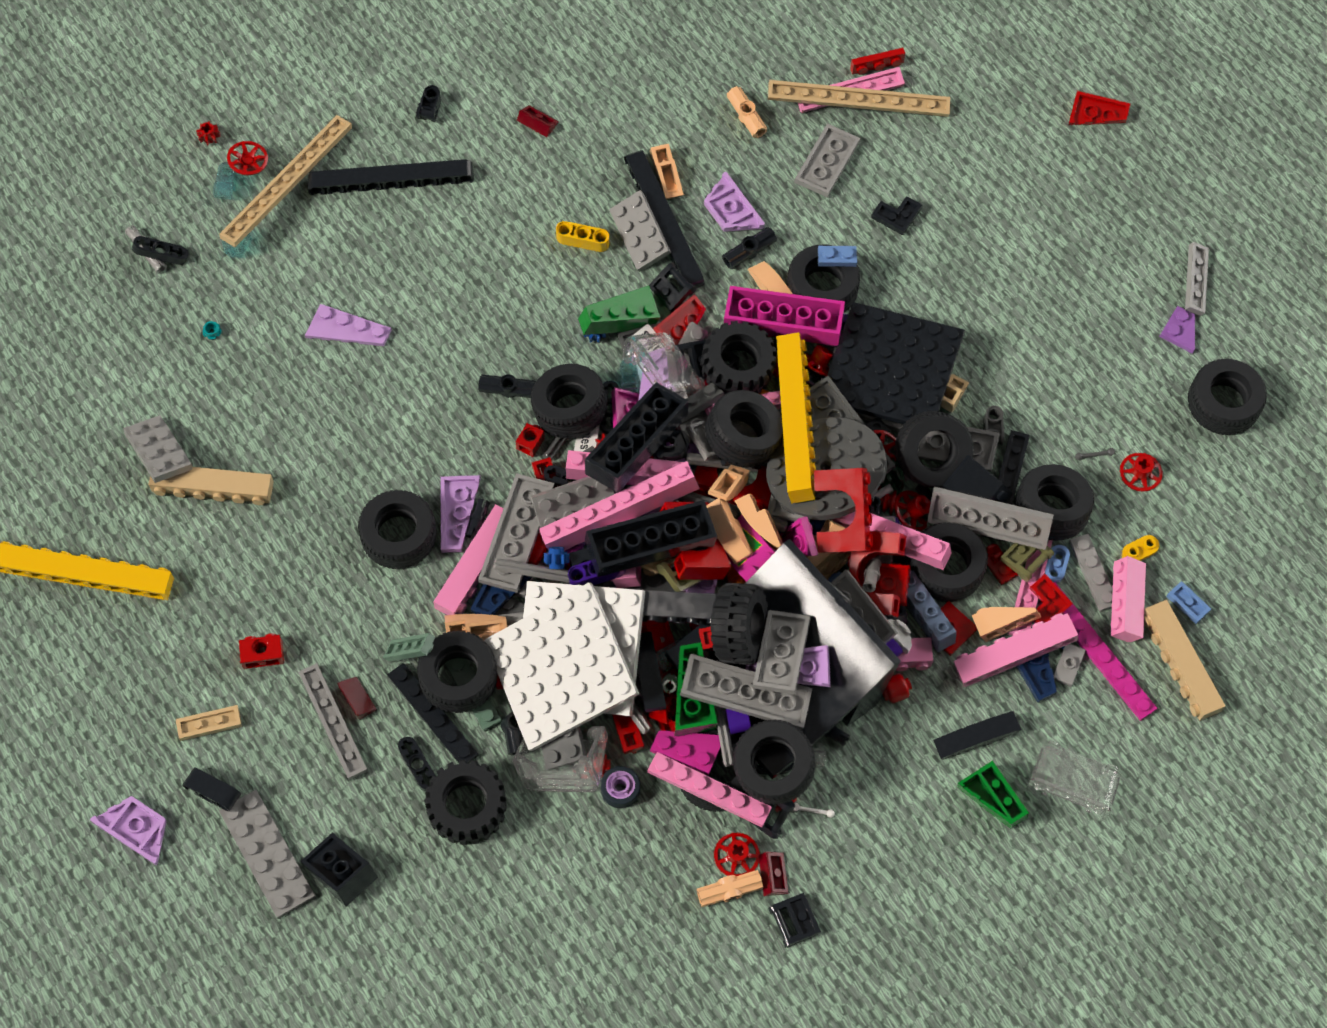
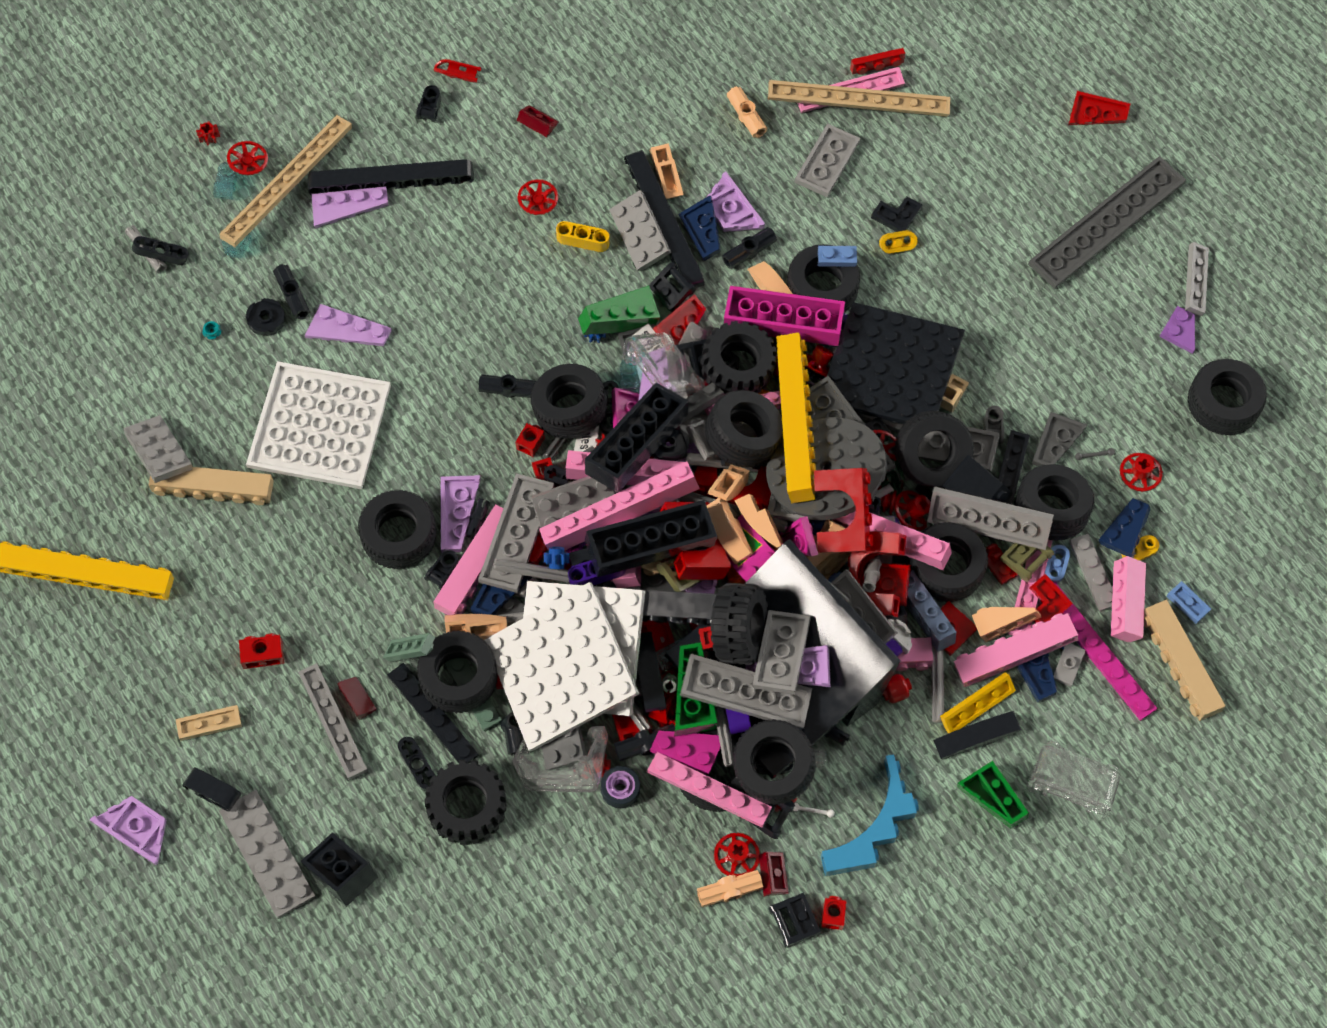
(269, 326): none -> black plate
(295, 299): none -> black piece
(319, 425): none -> white plate
(338, 205): none -> lavender wing
(440, 571): none -> black piece
(454, 72): none -> red piece
(538, 200): none -> red wheel
(639, 744): none -> black piece
(702, 227): none -> dark blue wing
(832, 922): none -> red brick
(860, 852): none -> dark azure arch
(897, 241): none -> yellow plate
(937, 685): none -> light grey axle
(978, 703): none -> yellow plate
(1057, 439): none -> dark grey wing
(1106, 222): none -> dark grey plate
(1126, 528): none -> dark blue wing

